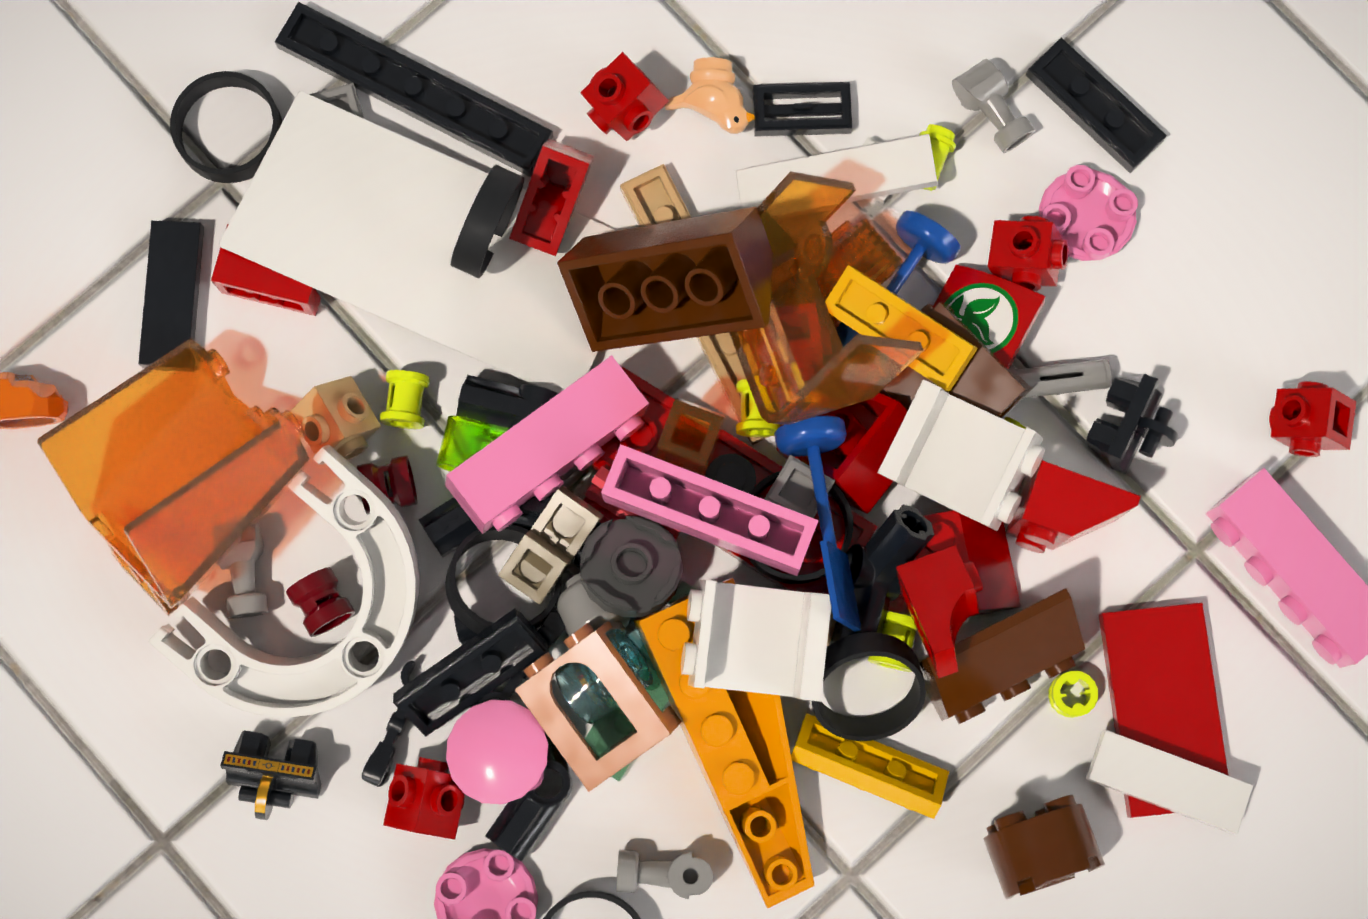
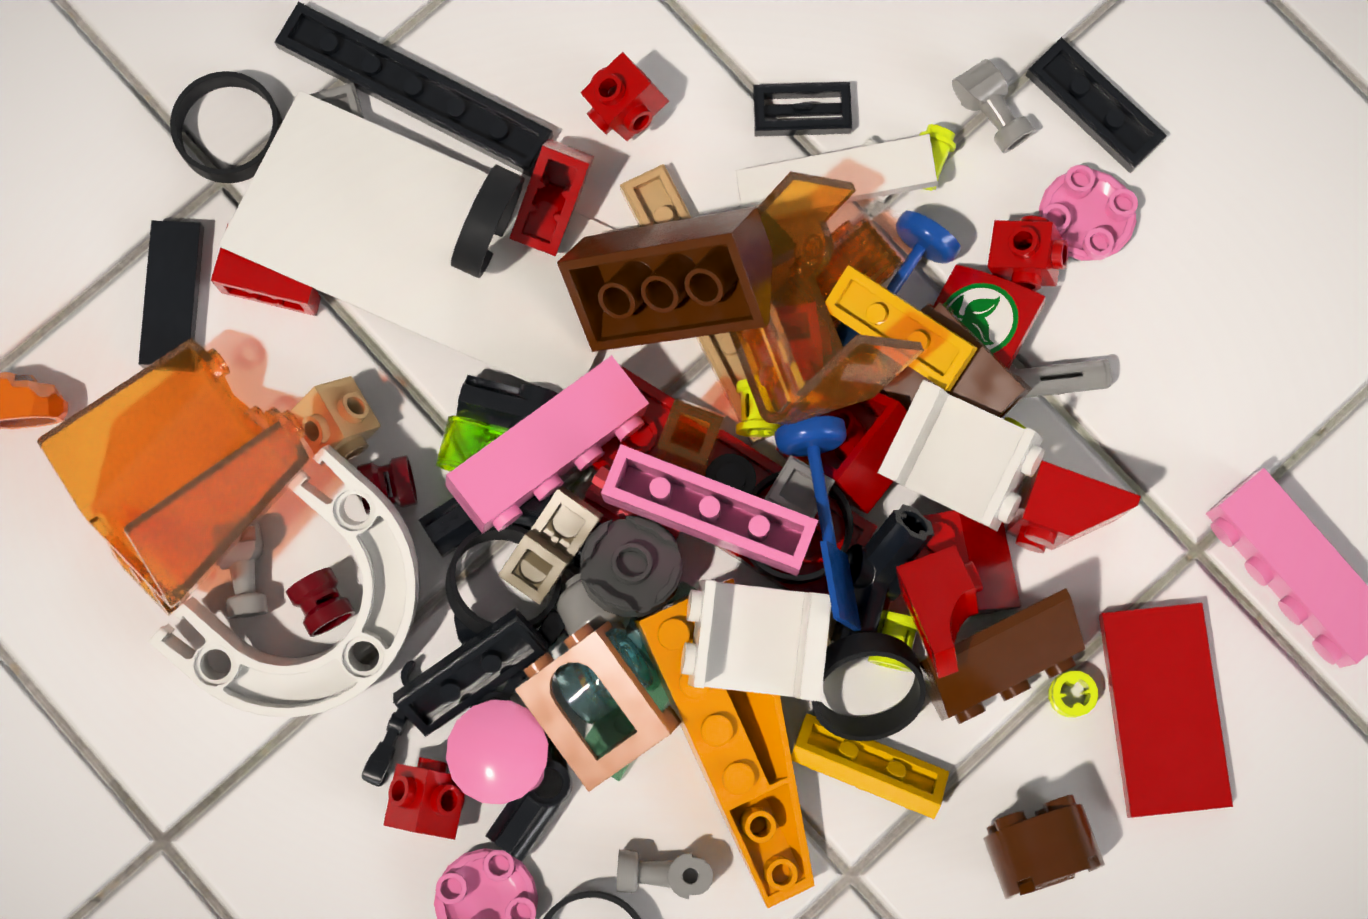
(270, 780): black hips -> none
(404, 399): neon yellow bush -> none
(714, 95): light nougat animal -> none
(1139, 404): black hips -> none
(1169, 782): white tile -> none
(1312, 419): red brick -> none

